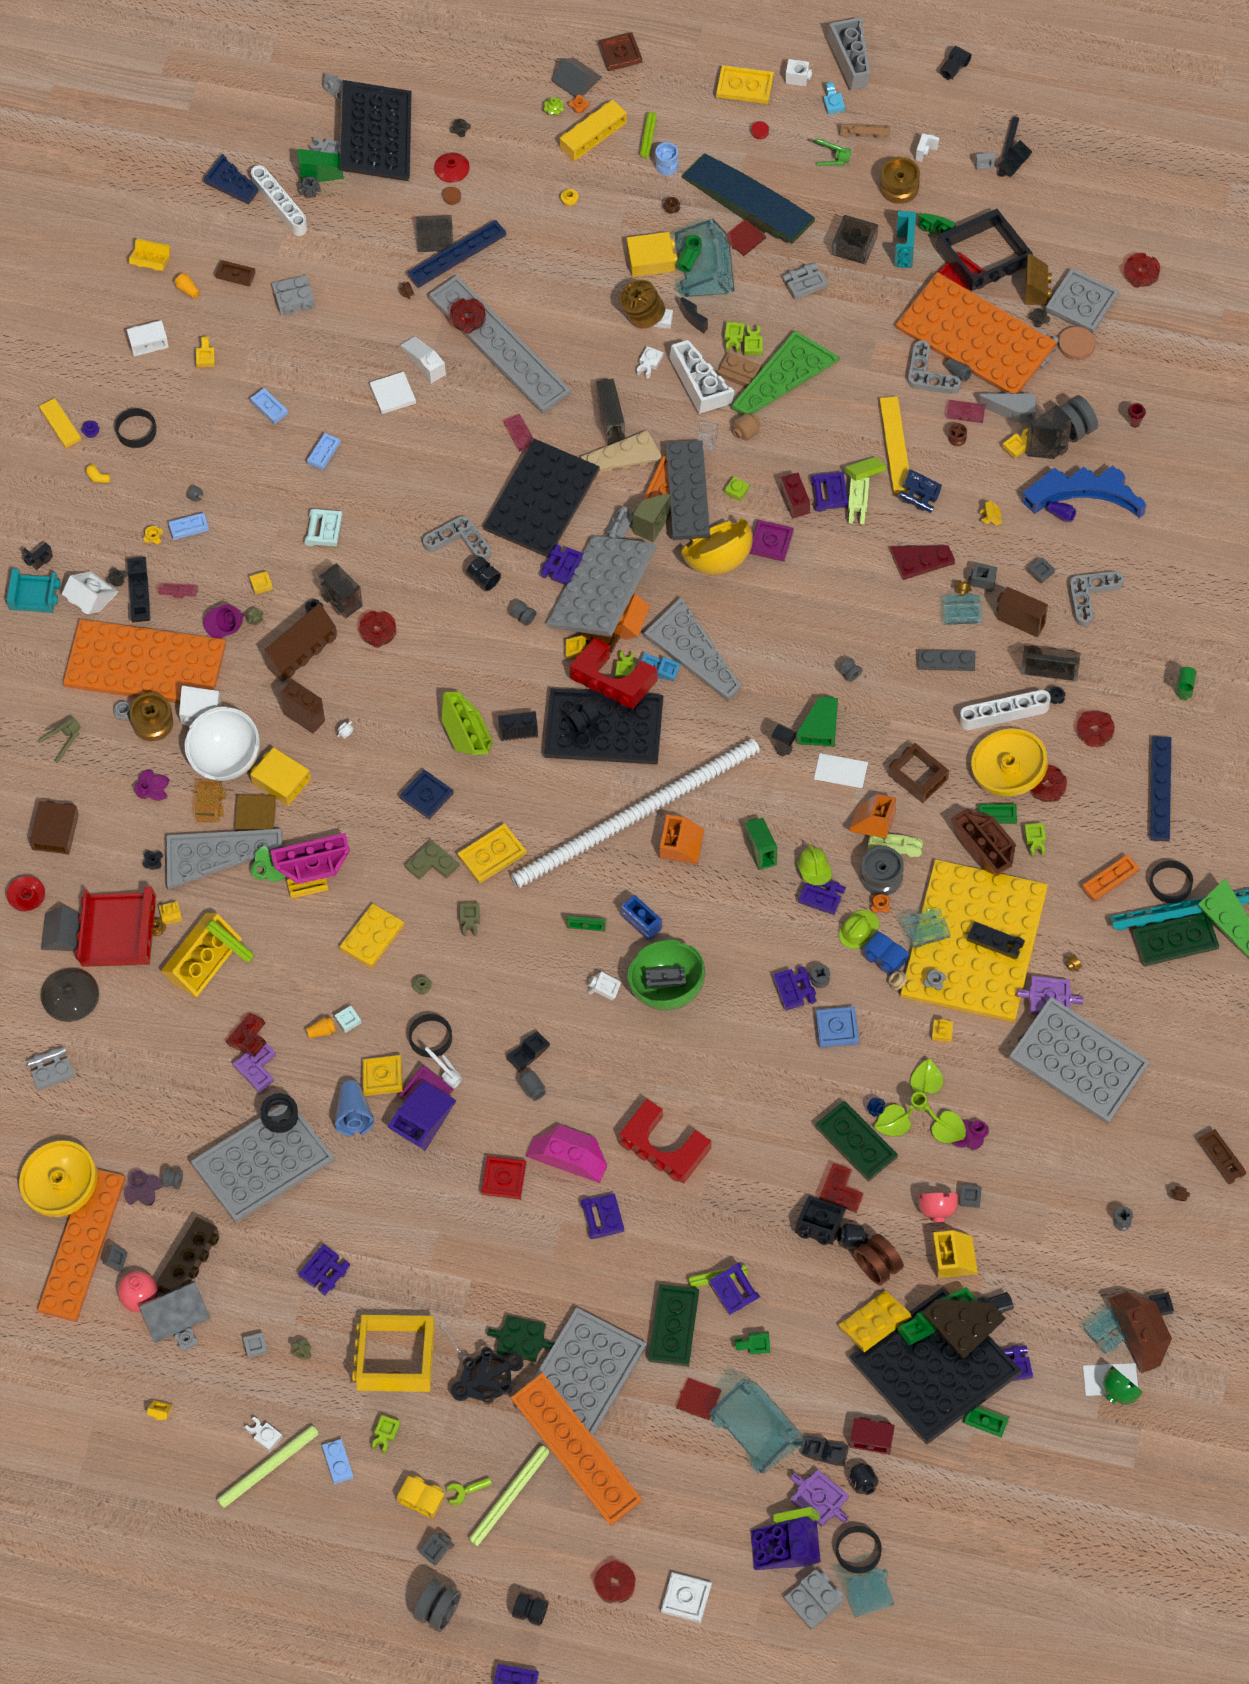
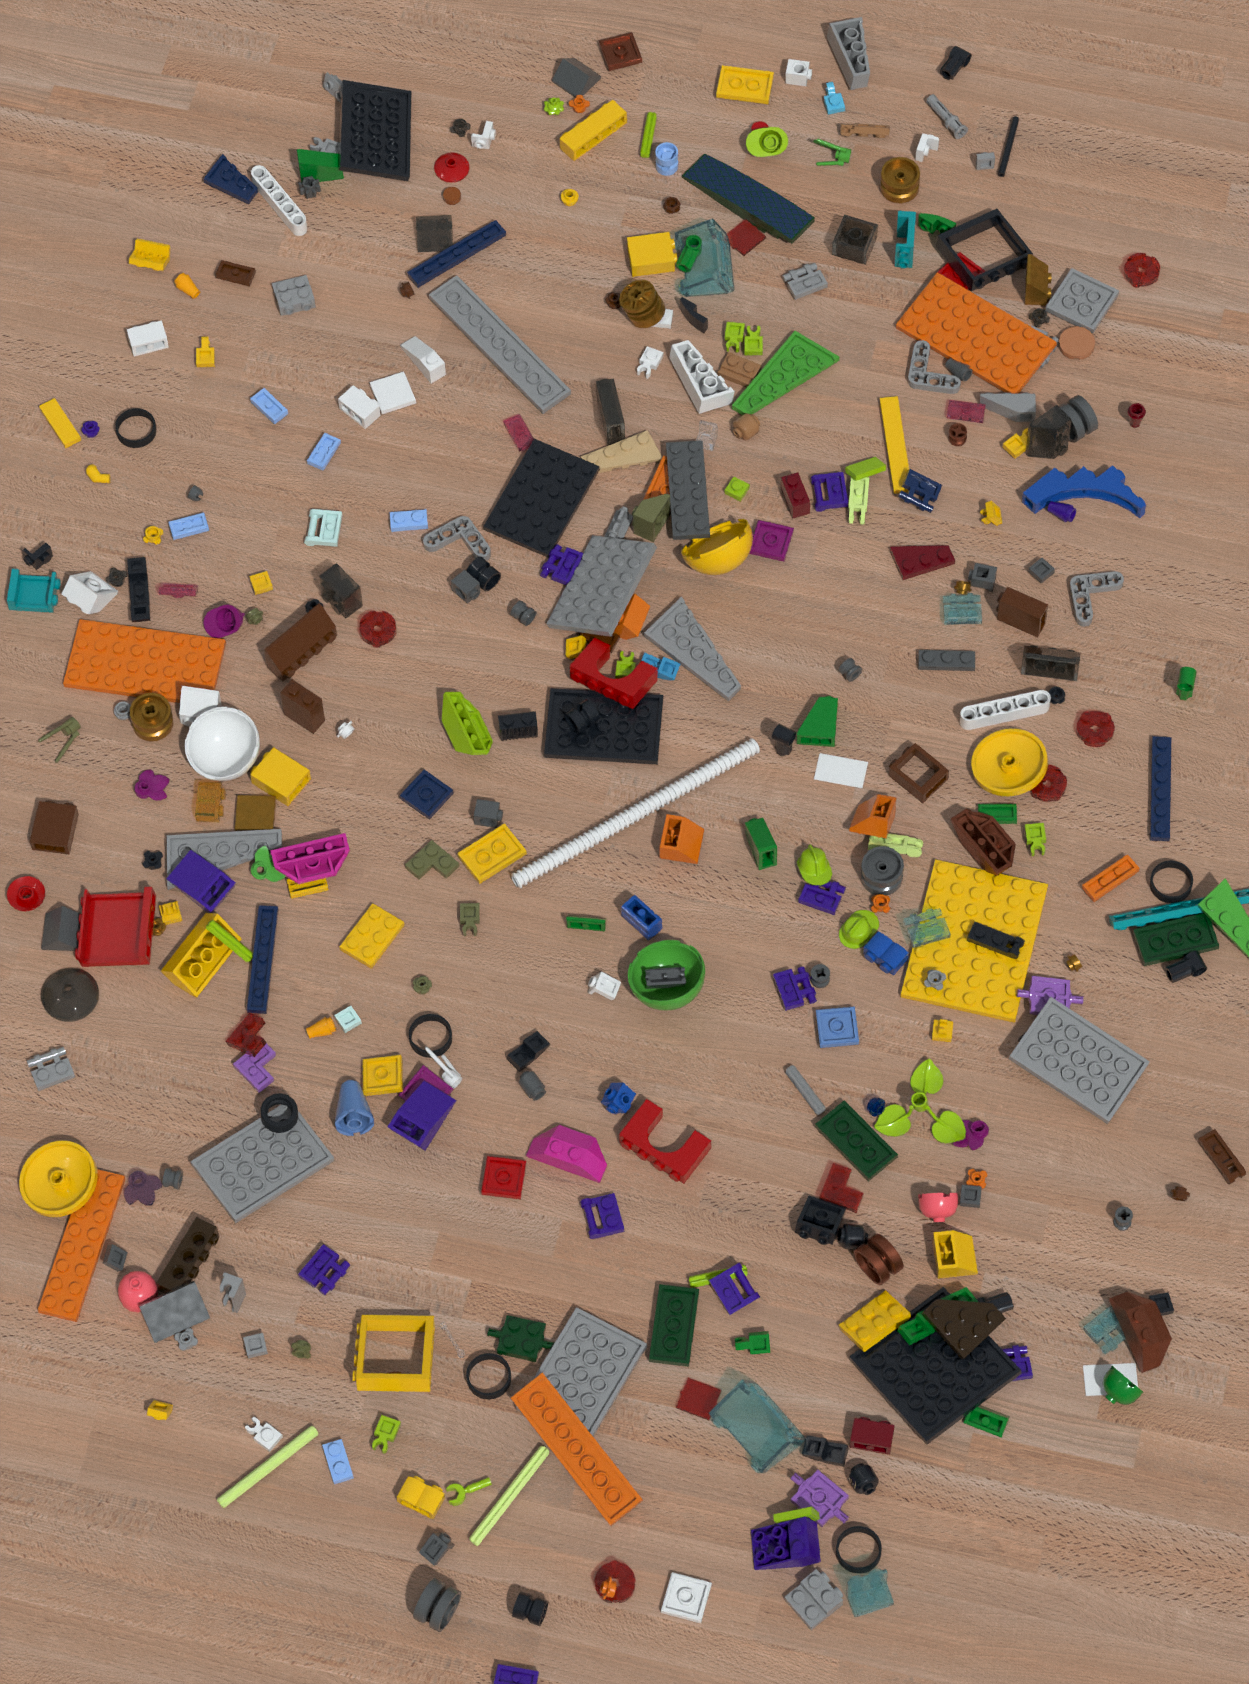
(201, 881): none -> dark purple slope
(234, 1290): none -> light grey hinge
(262, 959): none -> dark blue plate
(359, 406): none -> white brick
(408, 520): none -> light blue plate
(465, 586): none -> dark grey brick
(471, 323): clear red plate -> none
(483, 141): none -> white bracket
(484, 1378): black plant -> none
(487, 813): none -> dark grey brick
(608, 1588): none -> orange plate
(613, 304): none -> reddish brown plate
(618, 1098): none -> blue brick
(767, 142): none -> lime piece
(805, 1089): none -> light grey axle
(897, 980): tan plate -> none
(951, 121): none -> light grey pin
(976, 1174): none -> orange plate
(1015, 158): black slope -> none
(1190, 965): none -> black piece

